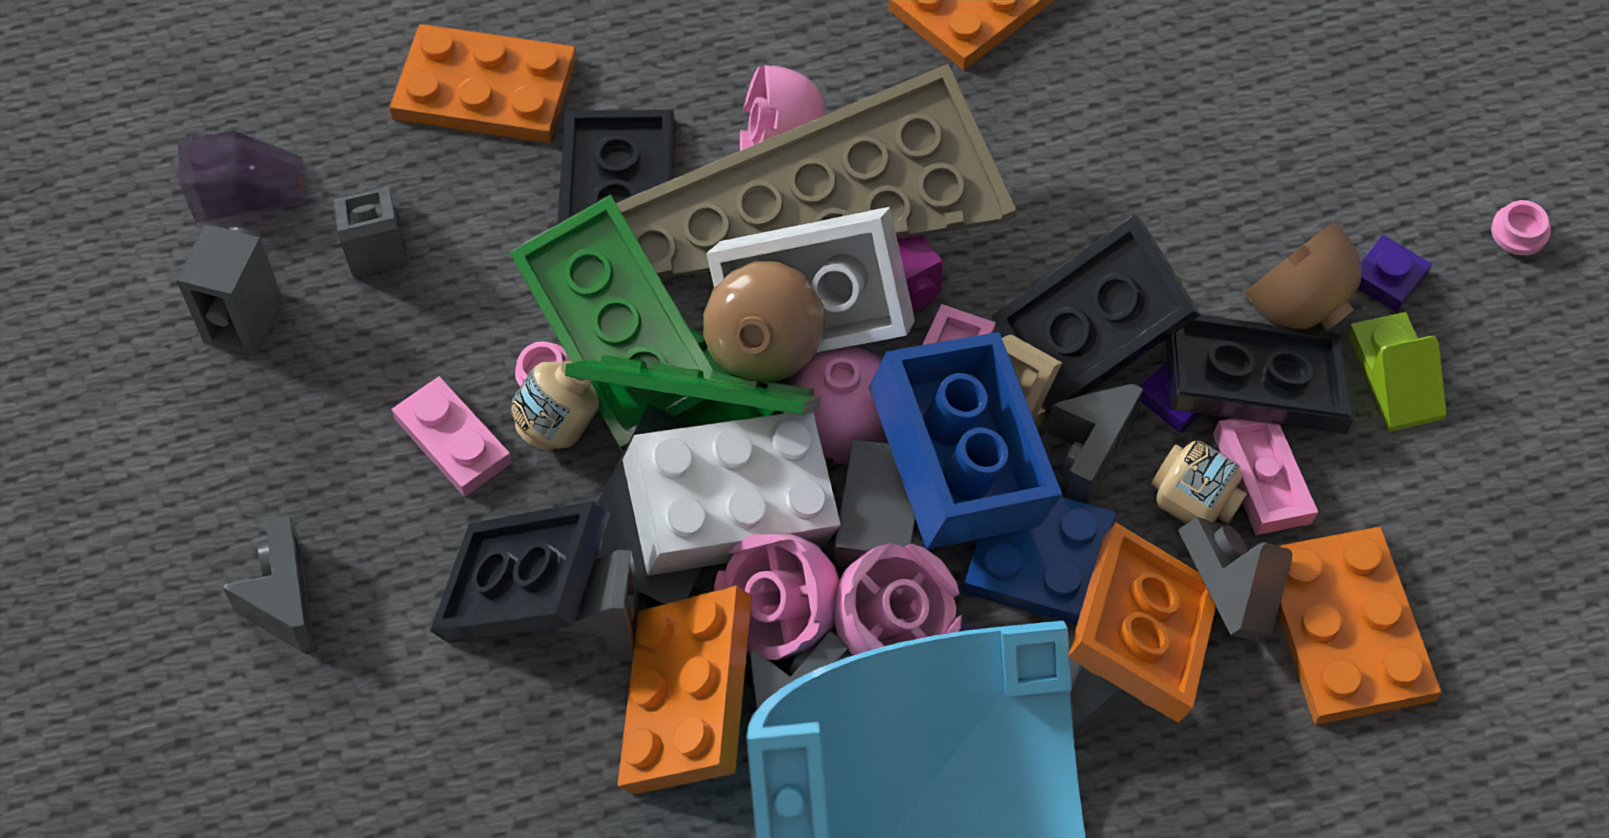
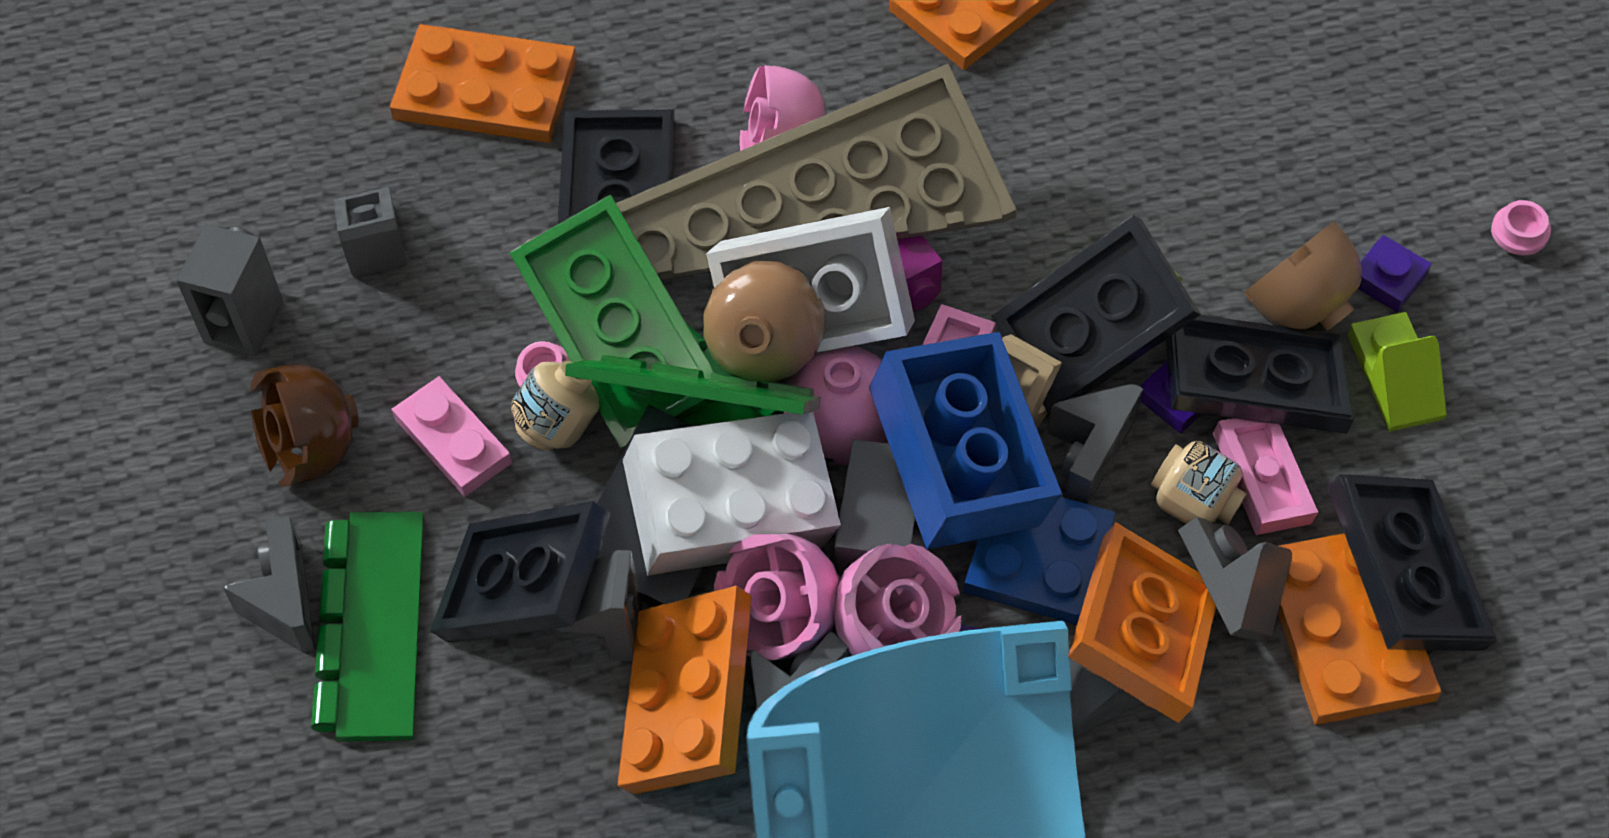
(238, 176): clear purple slope -> none
(303, 411): none -> reddish brown cylinder
(379, 635): none -> green windscreen
(1411, 564): none -> black tile

